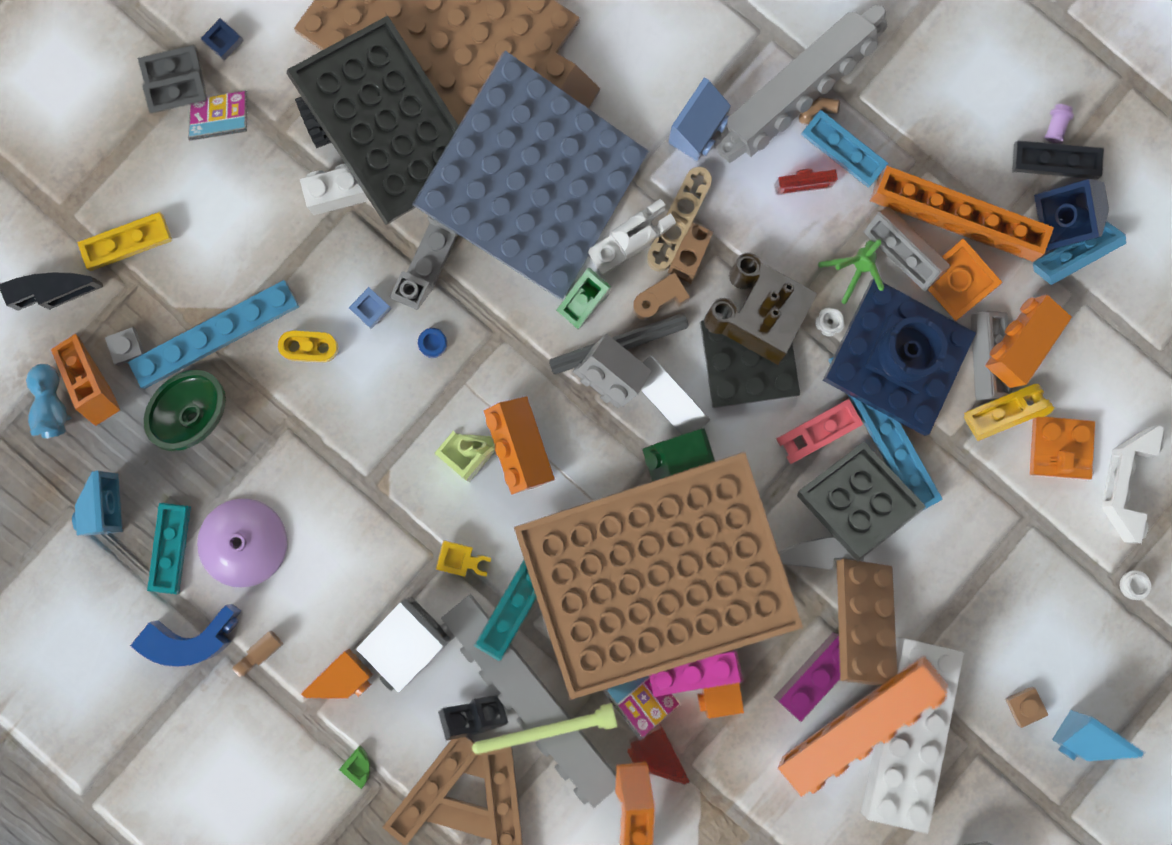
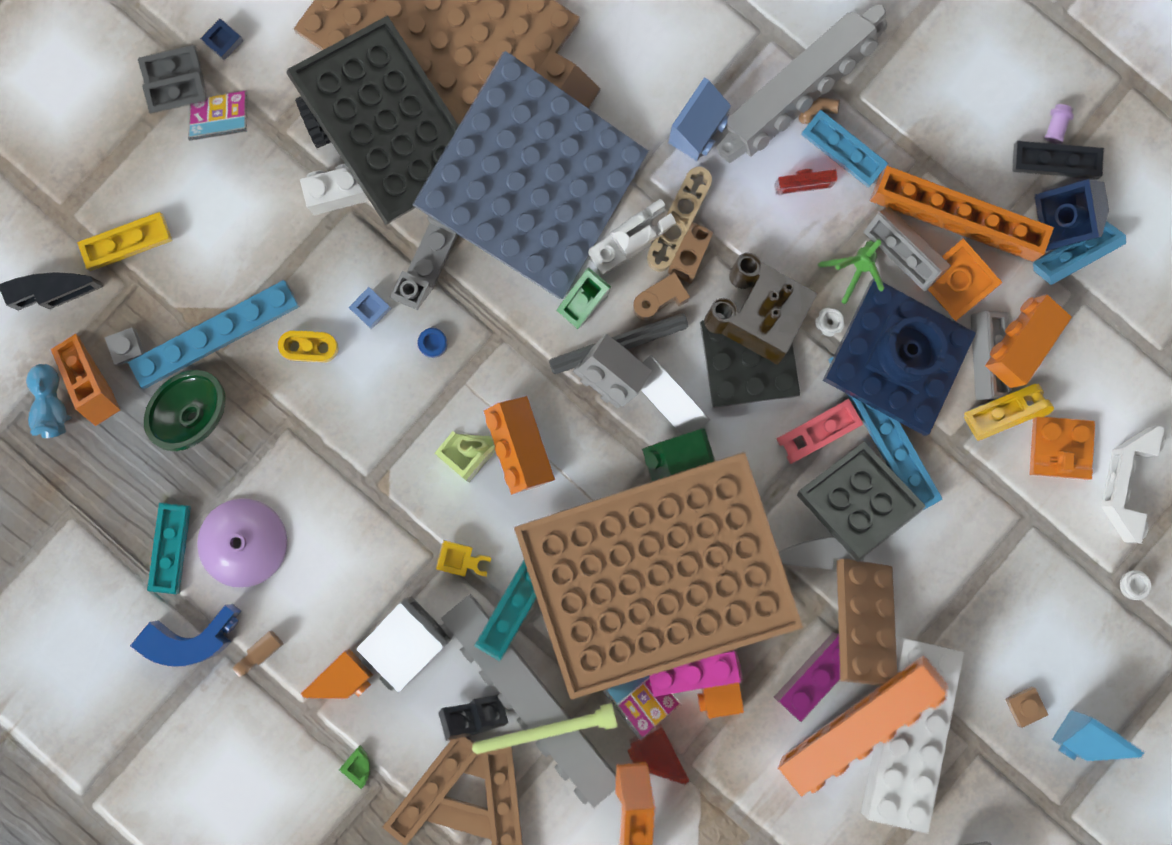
(98, 506): dark azure slope -> none

